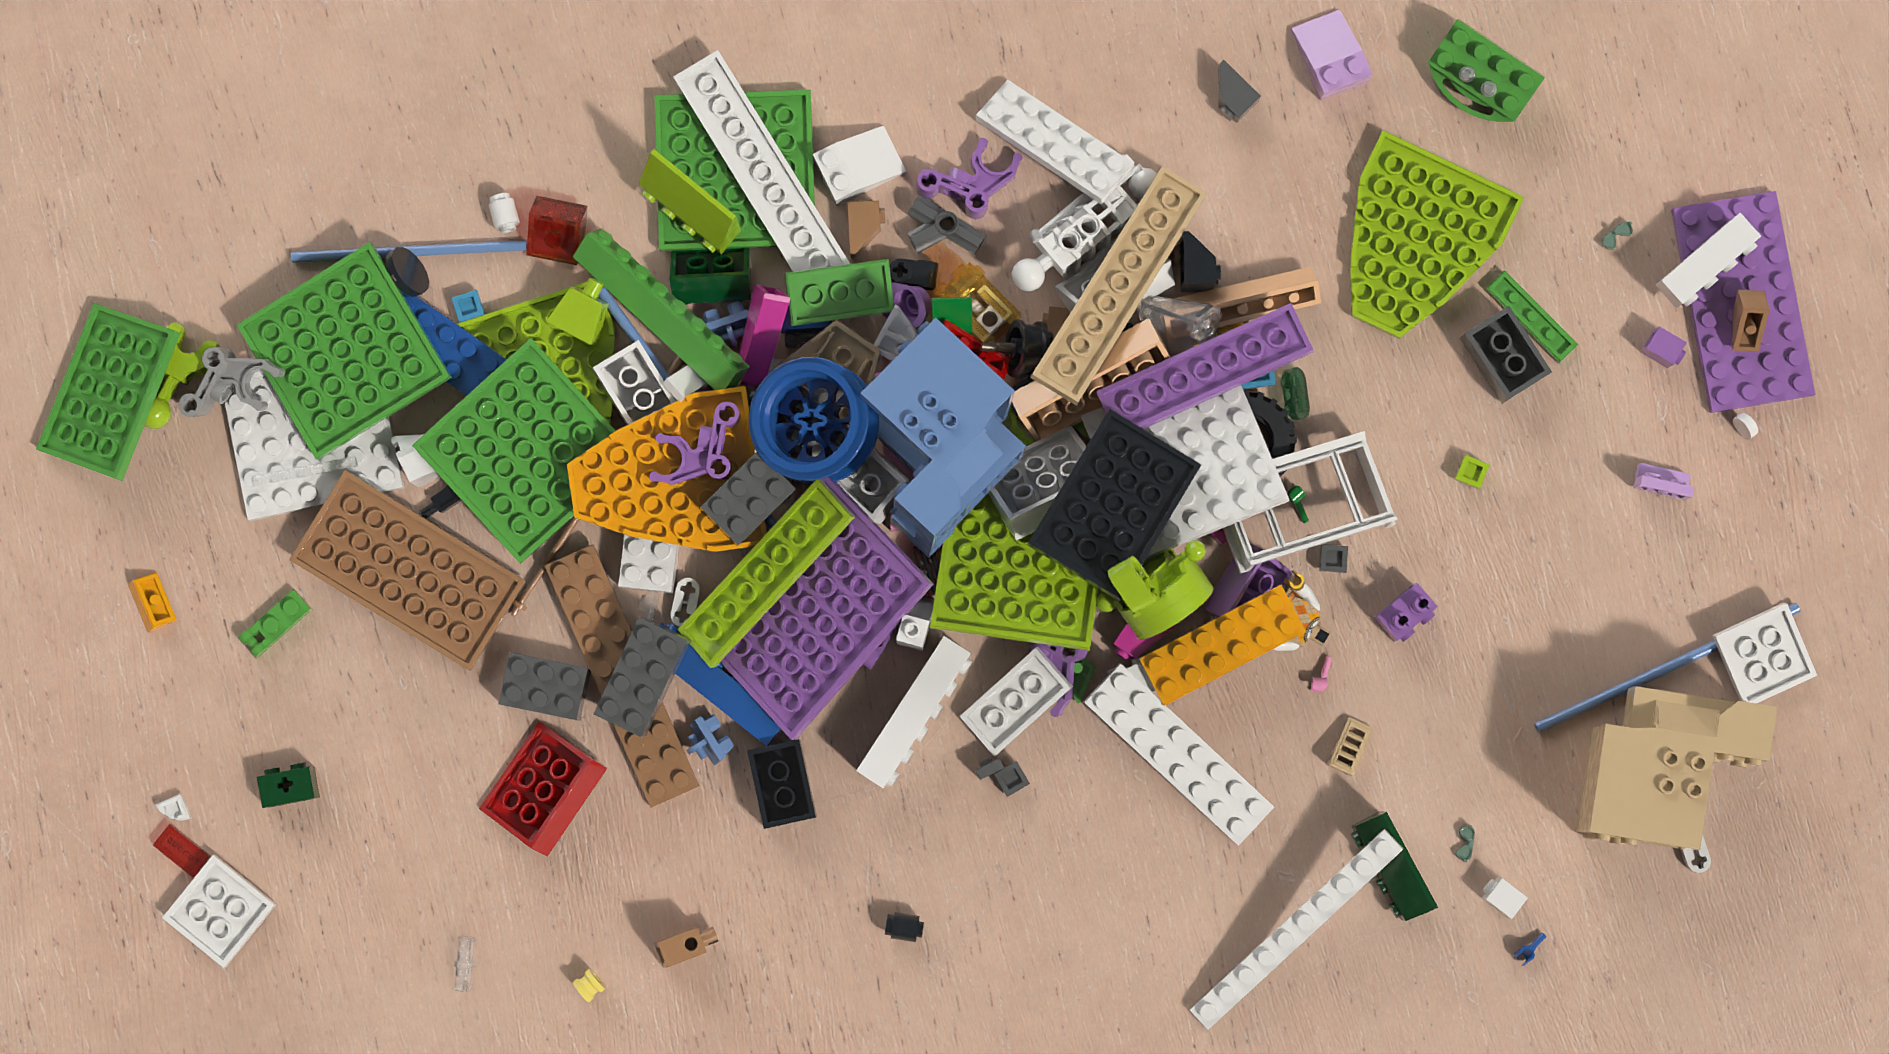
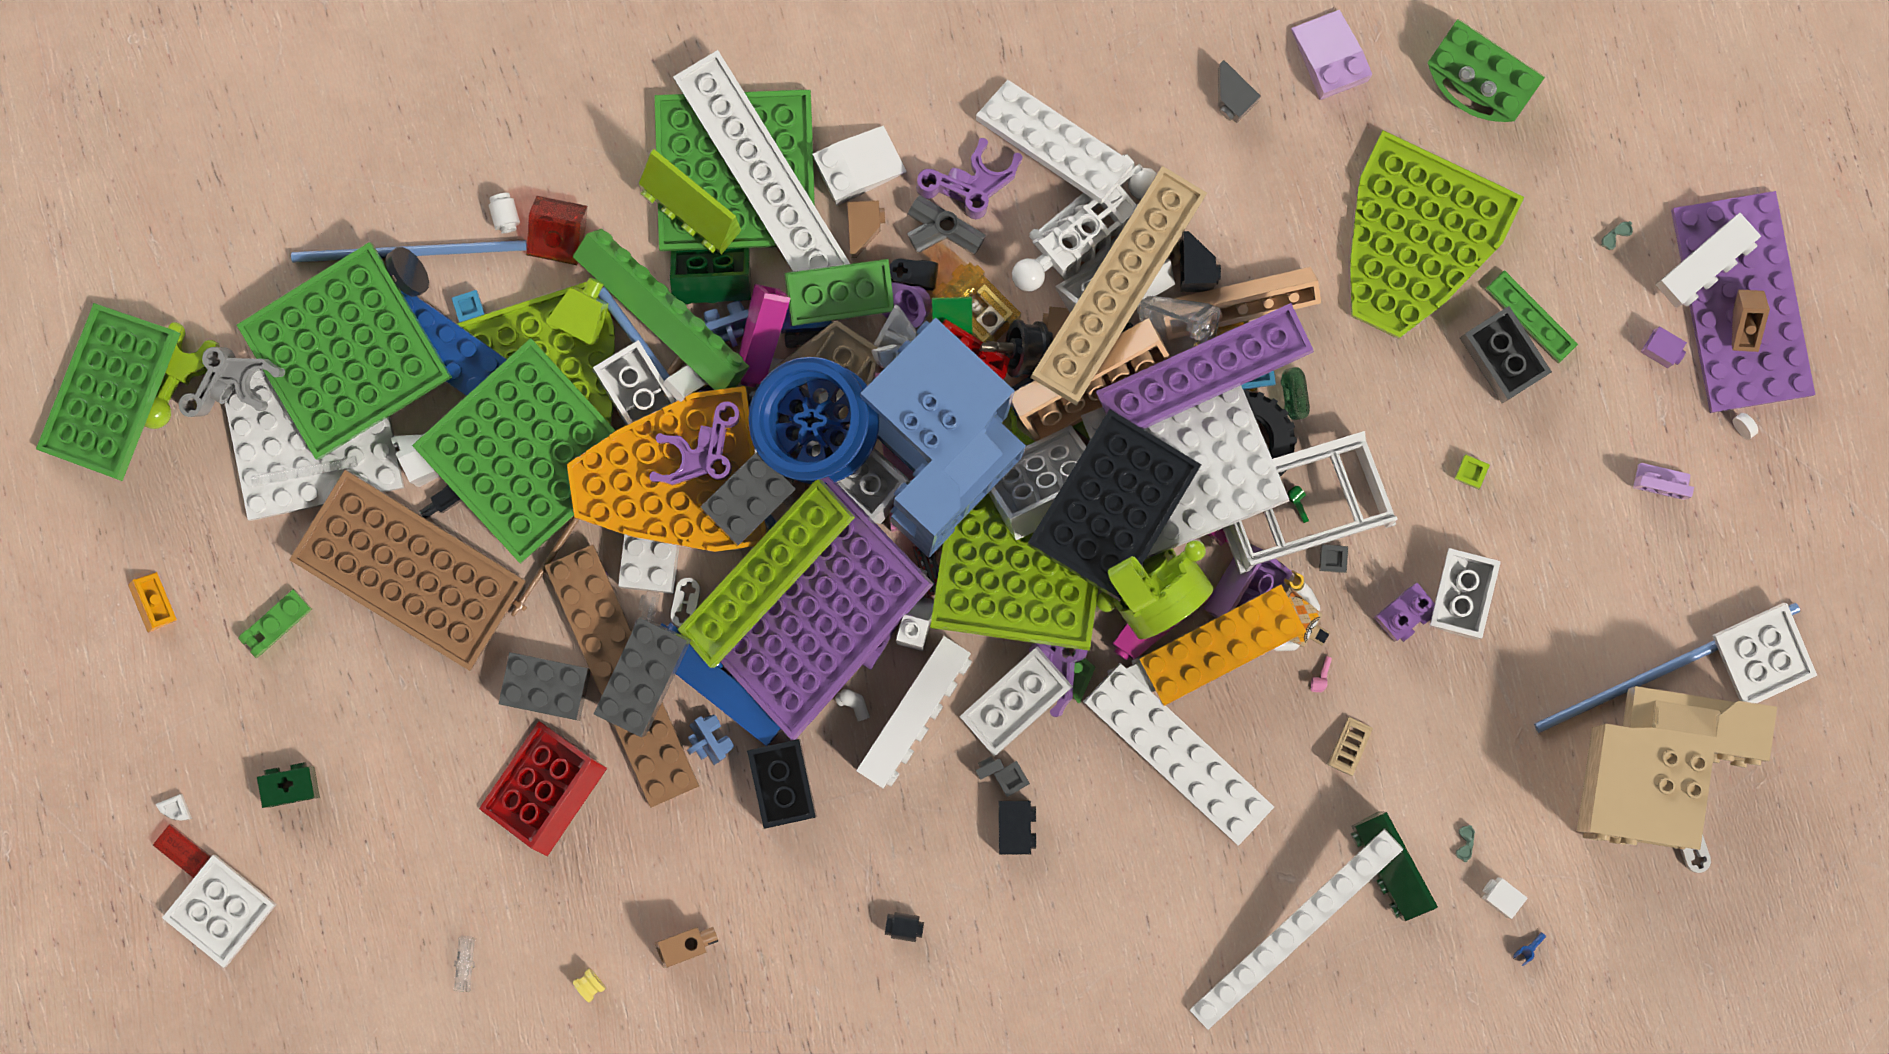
(855, 701): none -> white arm
(885, 355): none -> white tile
(1015, 827): none -> black brick
(1465, 594): none -> white slope

